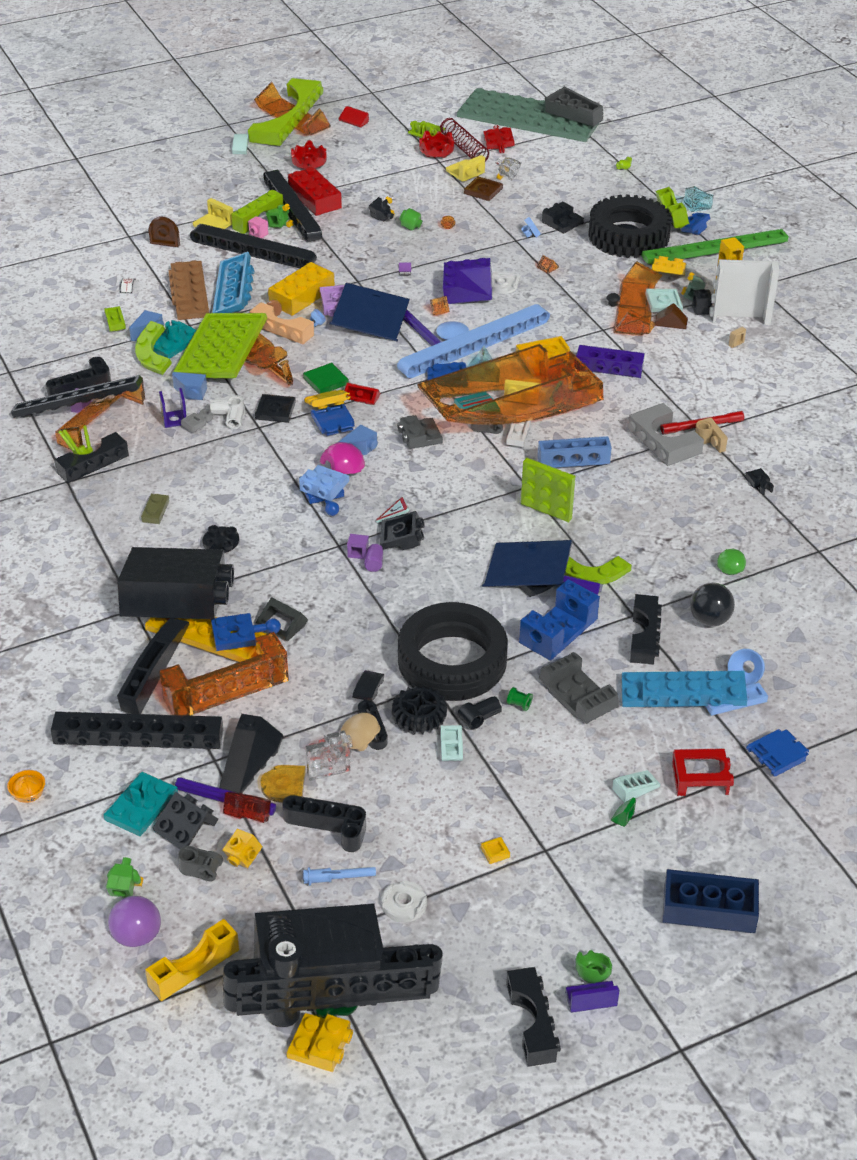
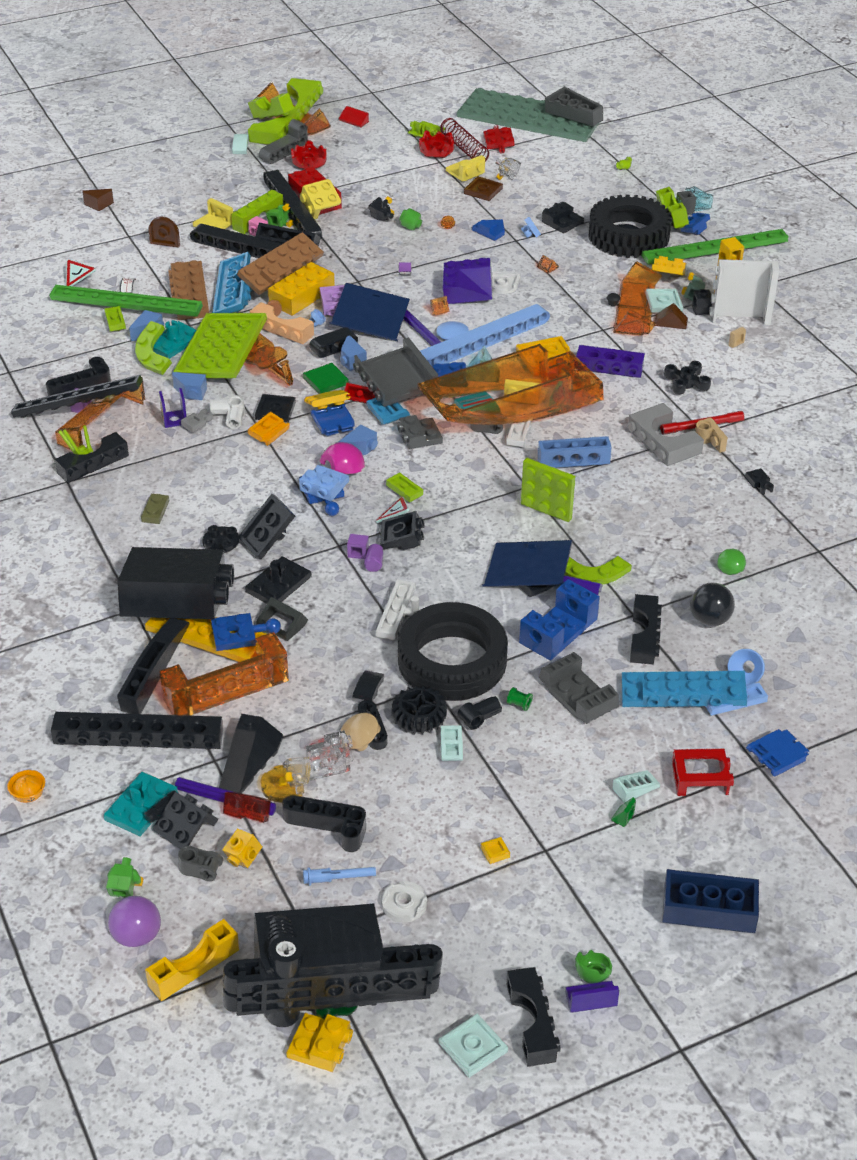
(76, 272): none -> piece
(98, 198): none -> reddish brown slope
(126, 300): none -> bright green plate
(153, 813): none -> black axle
(267, 526): none -> black plate
(268, 428): none -> light orange plate
(278, 580): none -> black plate
(279, 105): none -> lime arch
(280, 263): none -> medium nougat plate
(282, 147): none -> dark grey beam
(282, 234): none -> black brick
(297, 773): none -> clear piece
(319, 197): none -> light yellow bracket
(330, 342): none -> black beam
(349, 350): none -> medium blue slope
(387, 413): none -> dark azure plate
(395, 373): none -> dark grey panel
(397, 608): none -> white plate
(404, 487): none -> lime plate
(473, 1045): none -> light aqua plate
(490, 228): none -> blue plate
(687, 377): none -> black gear
(688, 200): none -> dark grey brick

